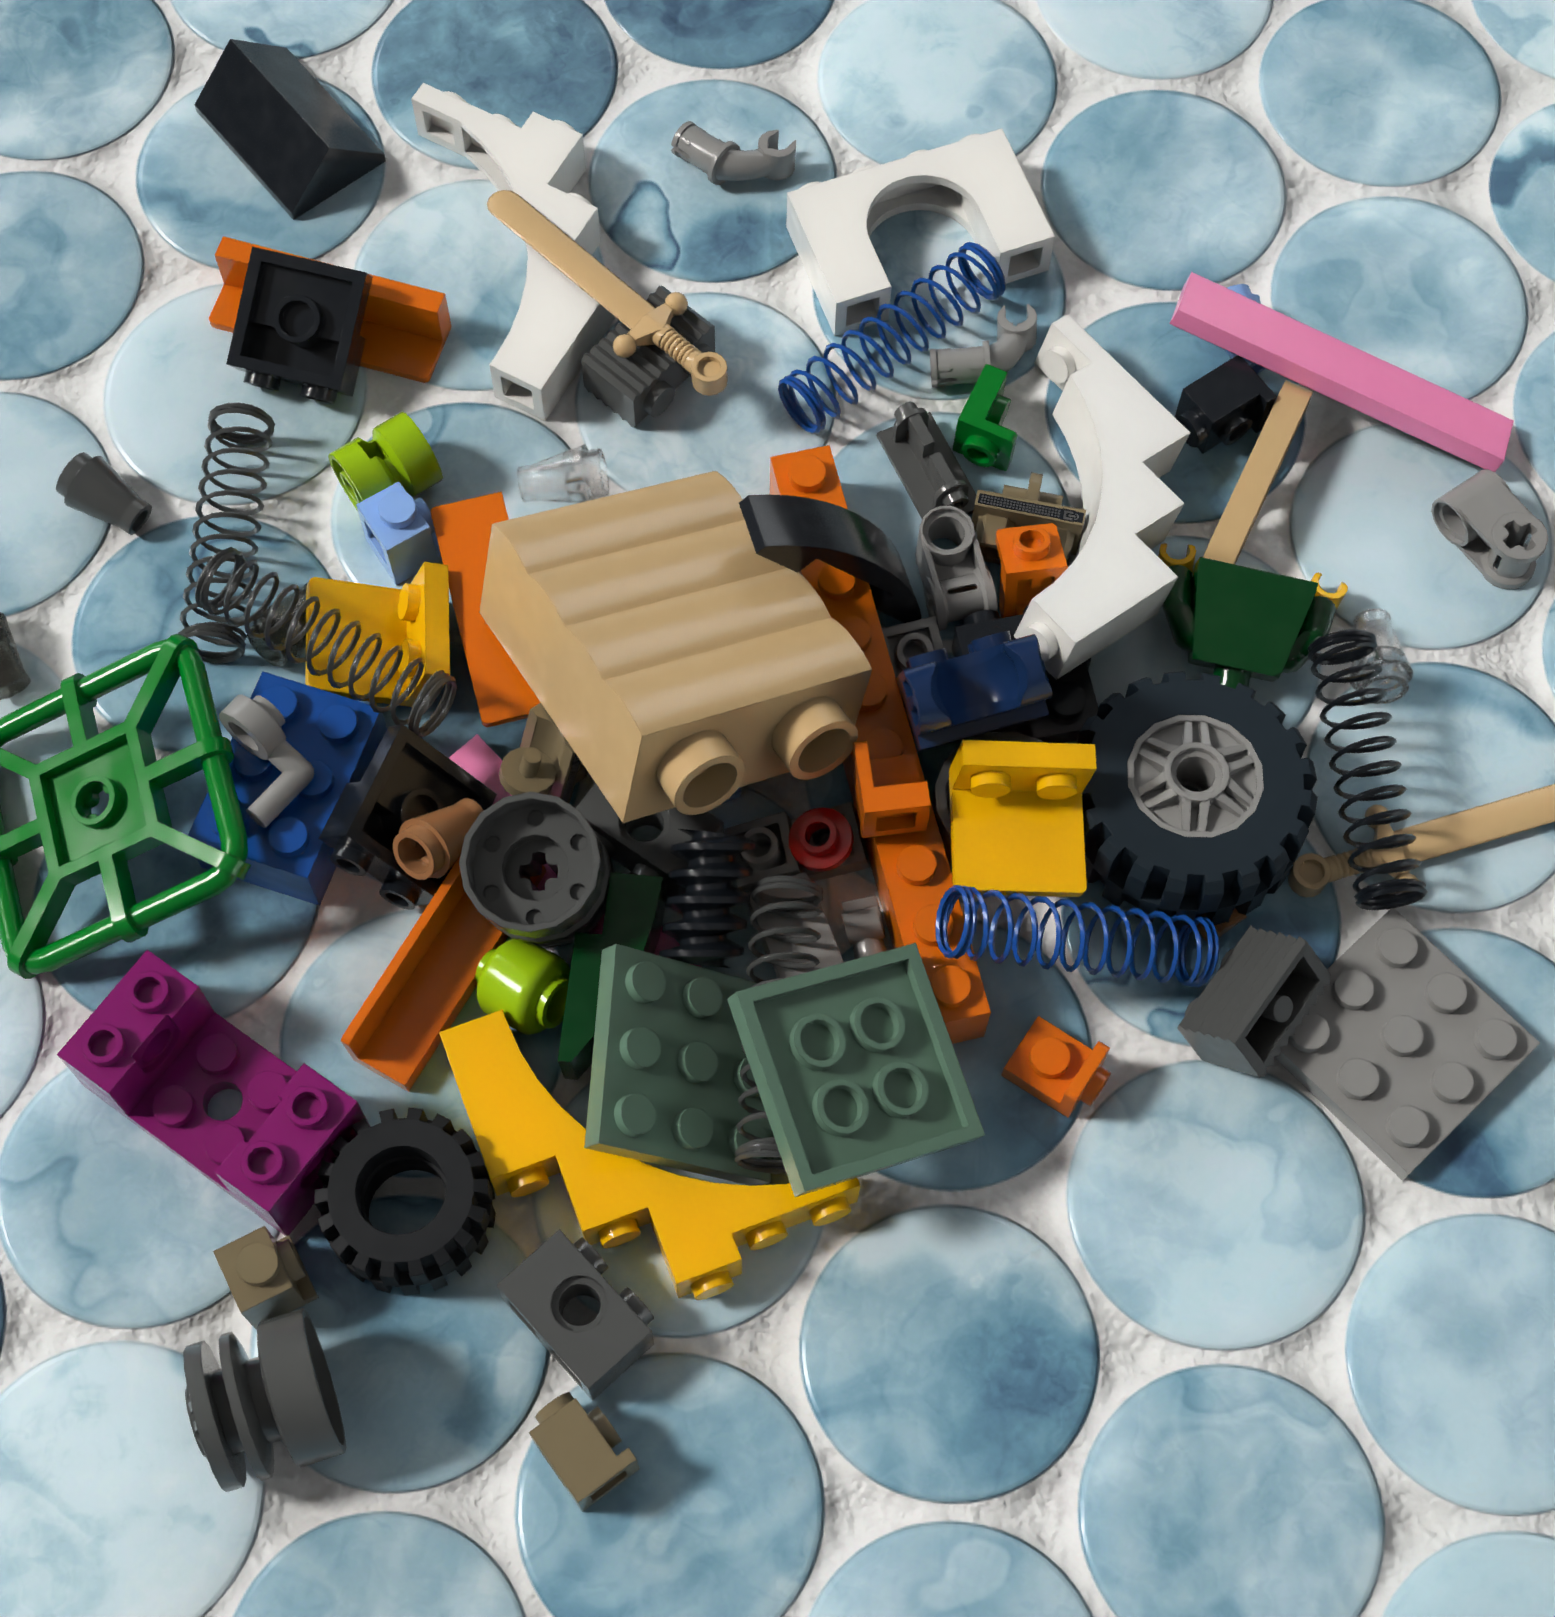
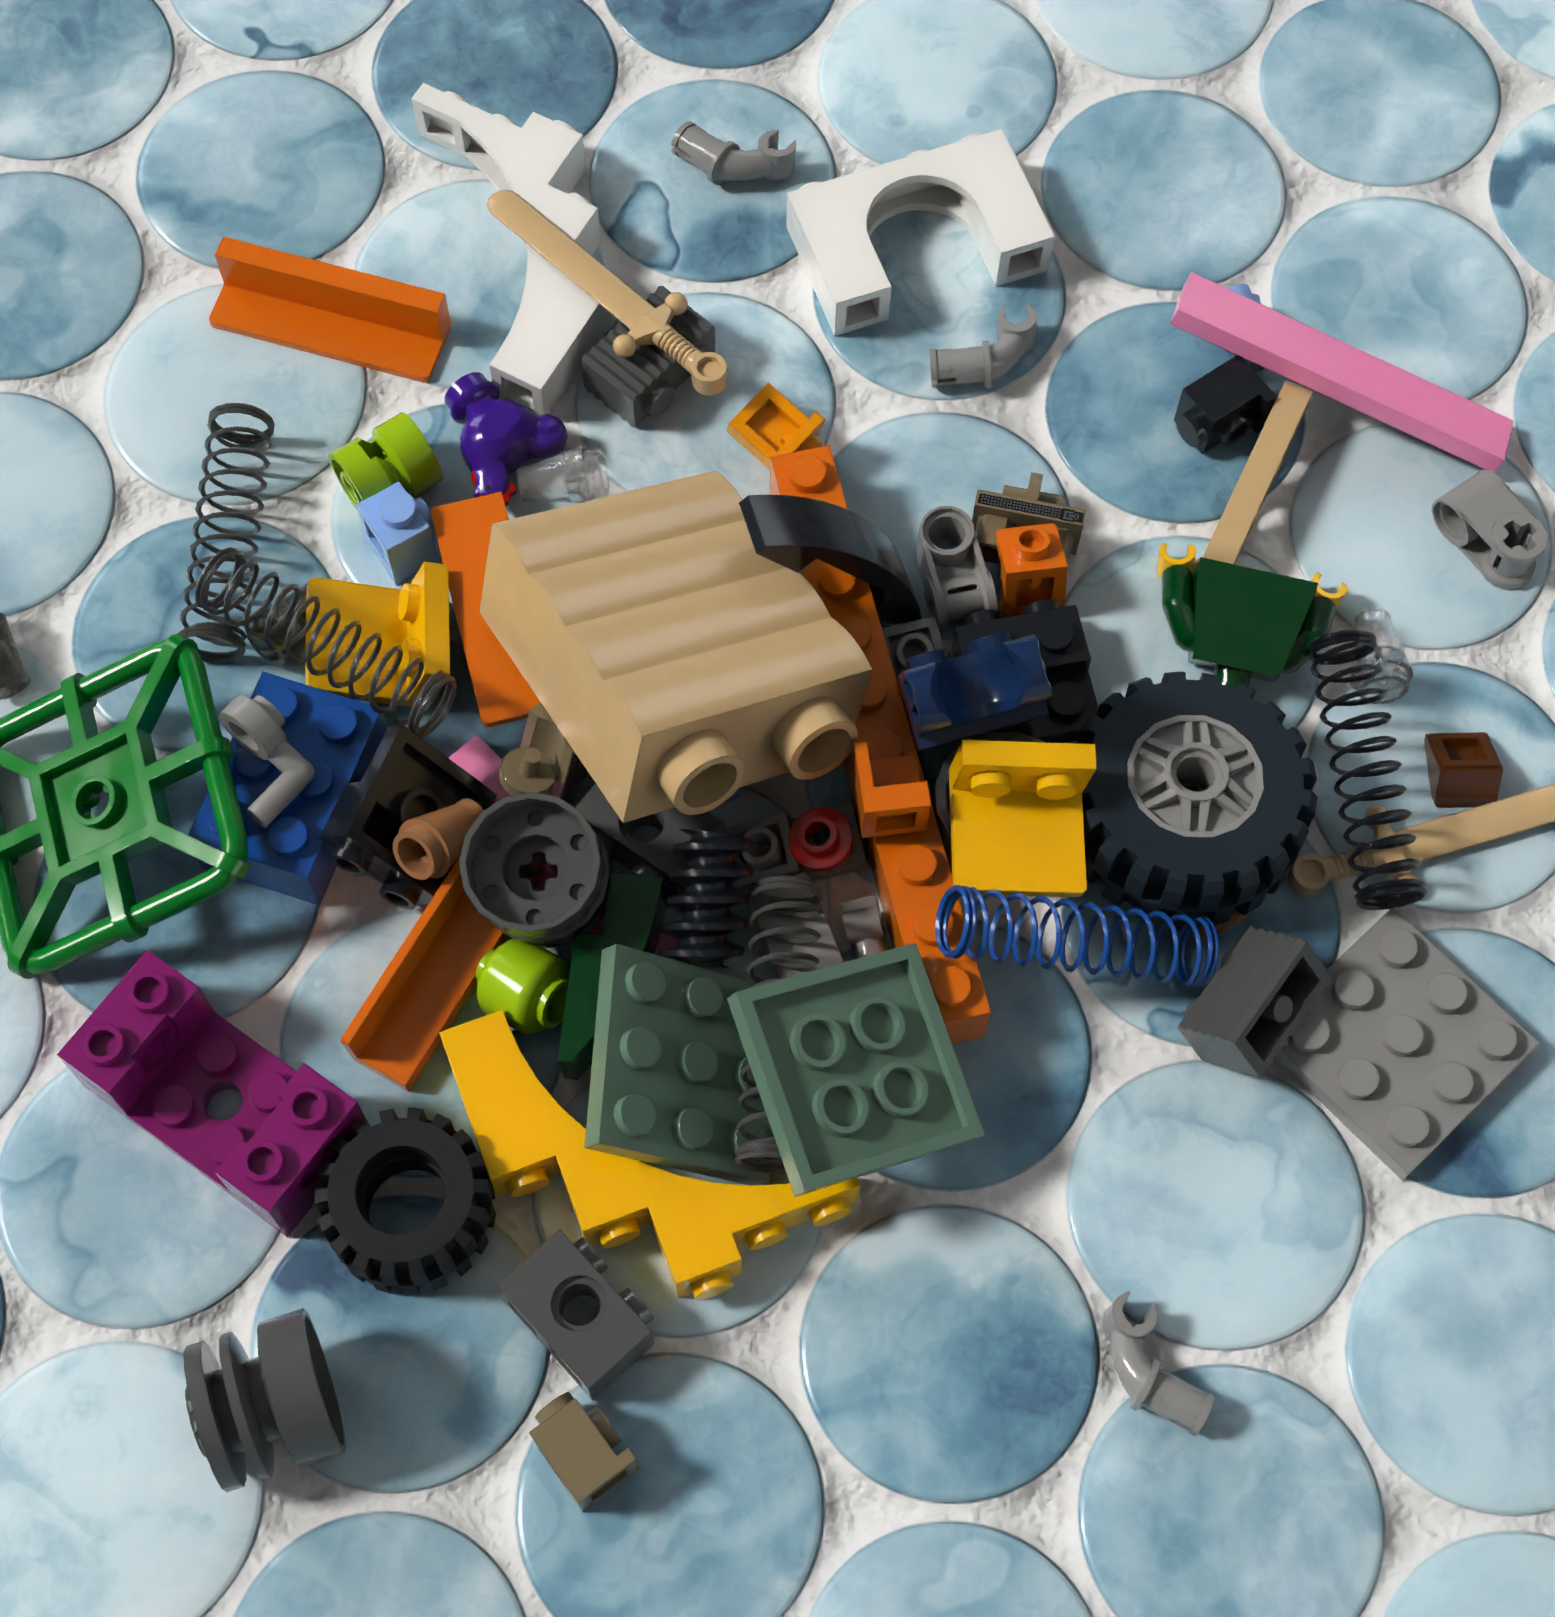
(100, 492): dark grey cone -> none
(265, 1275): dark tan brick -> none
(284, 126): black slope -> none
(300, 325): black plate -> none
(499, 434): none -> dark purple animal
(774, 426): none -> light orange bracket
(925, 462): dark grey hinge -> none
(969, 280): blue piece -> none
(979, 426): green bracket -> none
(1057, 1067): orange bracket -> none
(1120, 452): white arch -> none
(1144, 1379): none -> light grey piece
(1462, 769): none -> reddish brown slope

